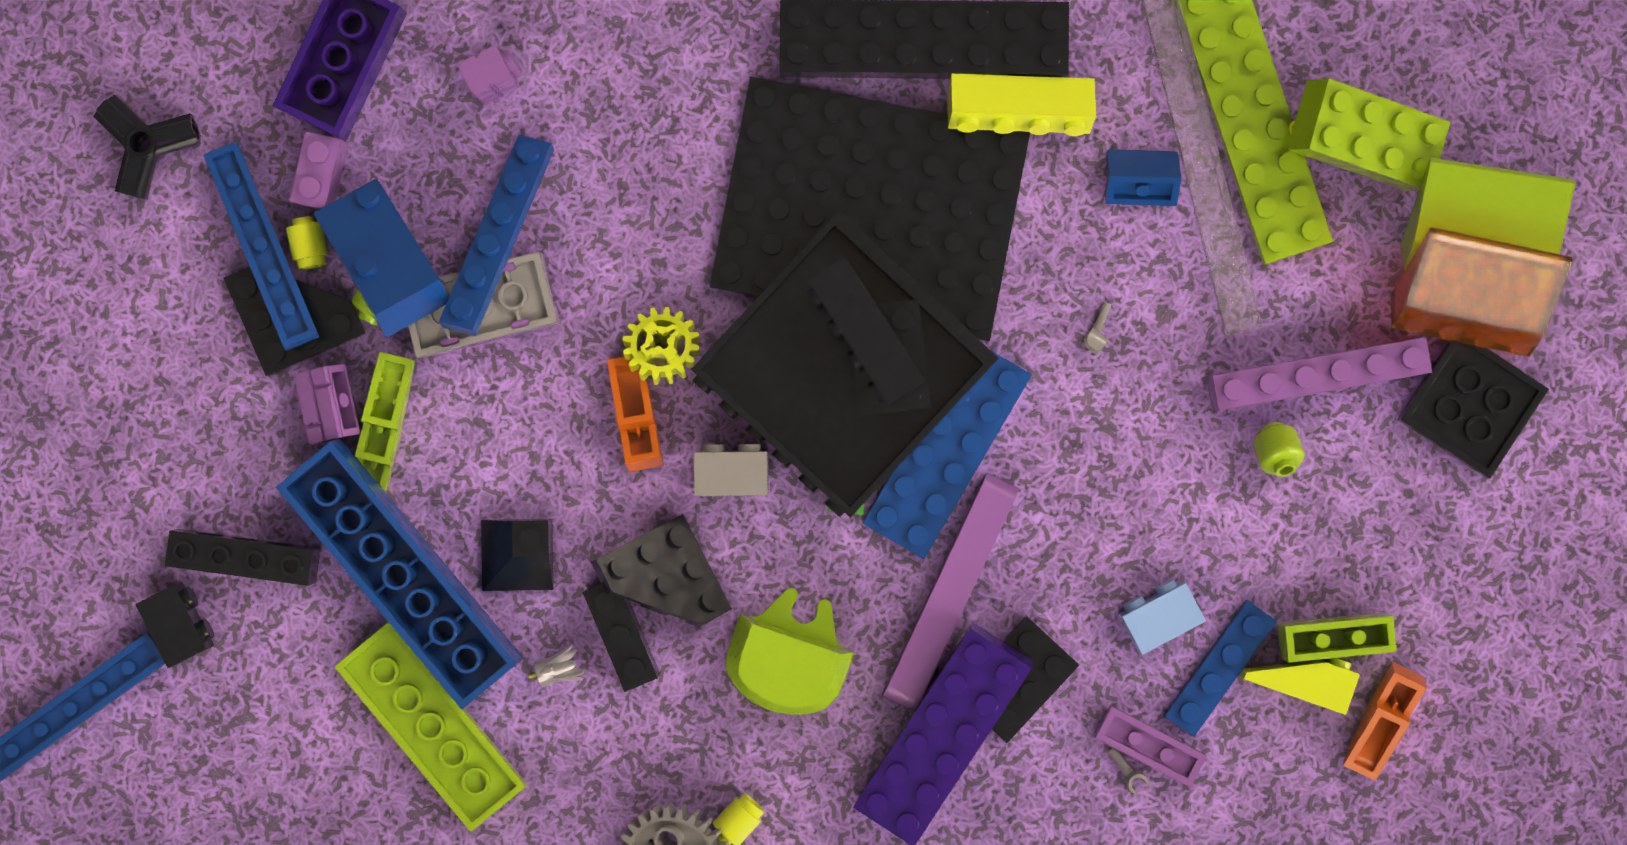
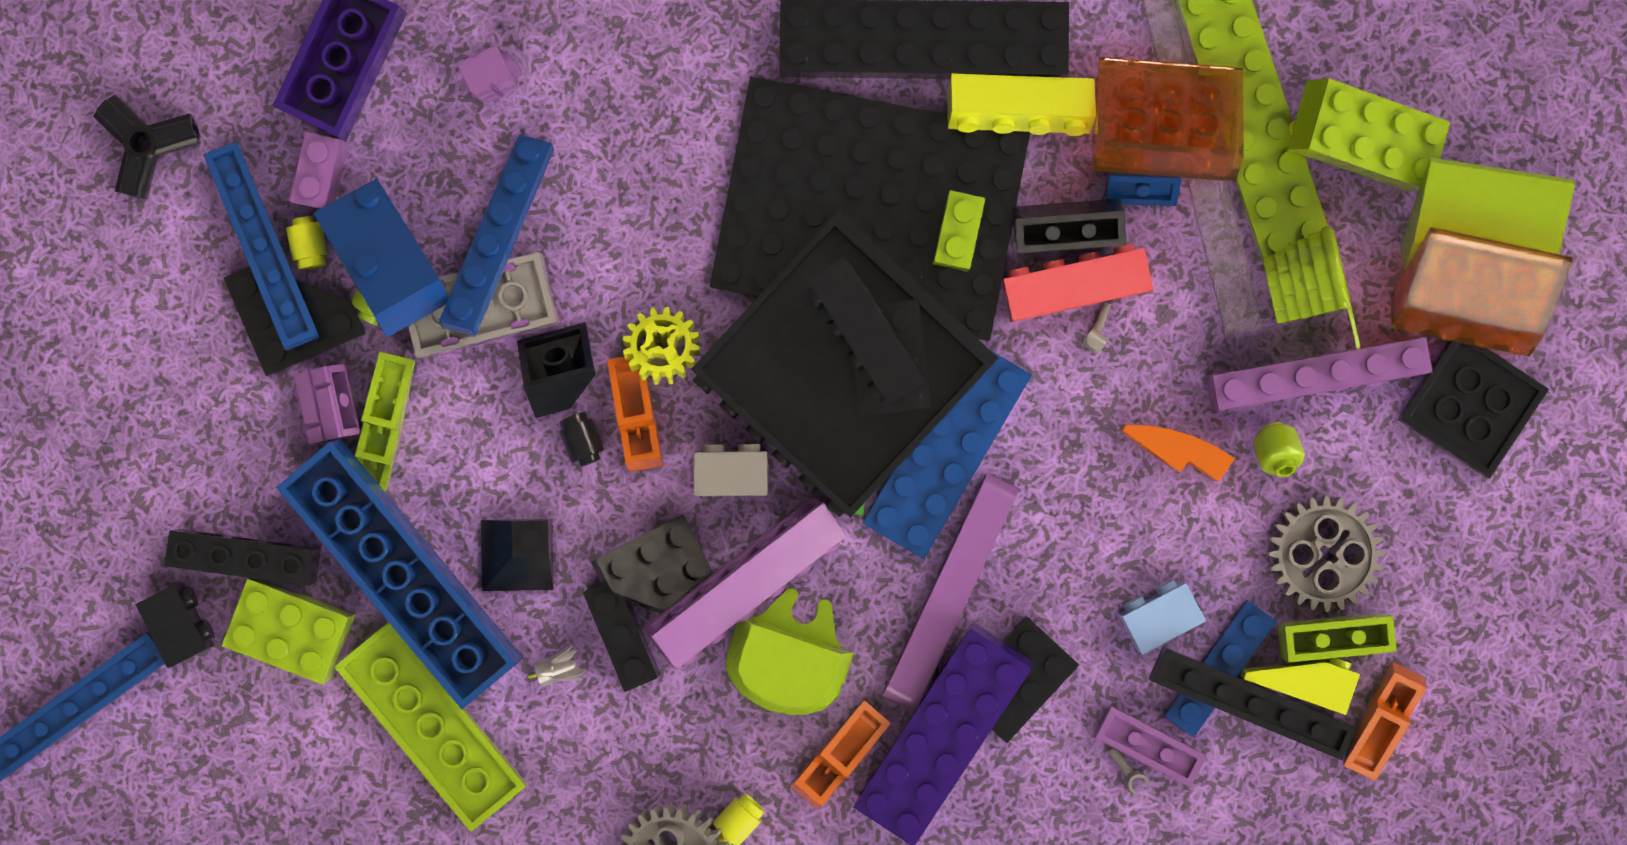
(288, 630): none -> lime brick
(556, 368): none -> black slope
(581, 439): none -> black brick
(745, 583): none -> medium lavender brick
(840, 755): none -> orange slope
(958, 231): none -> lime brick
(1069, 225): none -> black brick
(1076, 284): none -> coral brick
(1168, 119): none -> clear orange slope
(1178, 449): none -> orange slope
(1252, 703): none -> black plate
(1309, 279): none -> lime piece
(1347, 577): none -> light grey gear

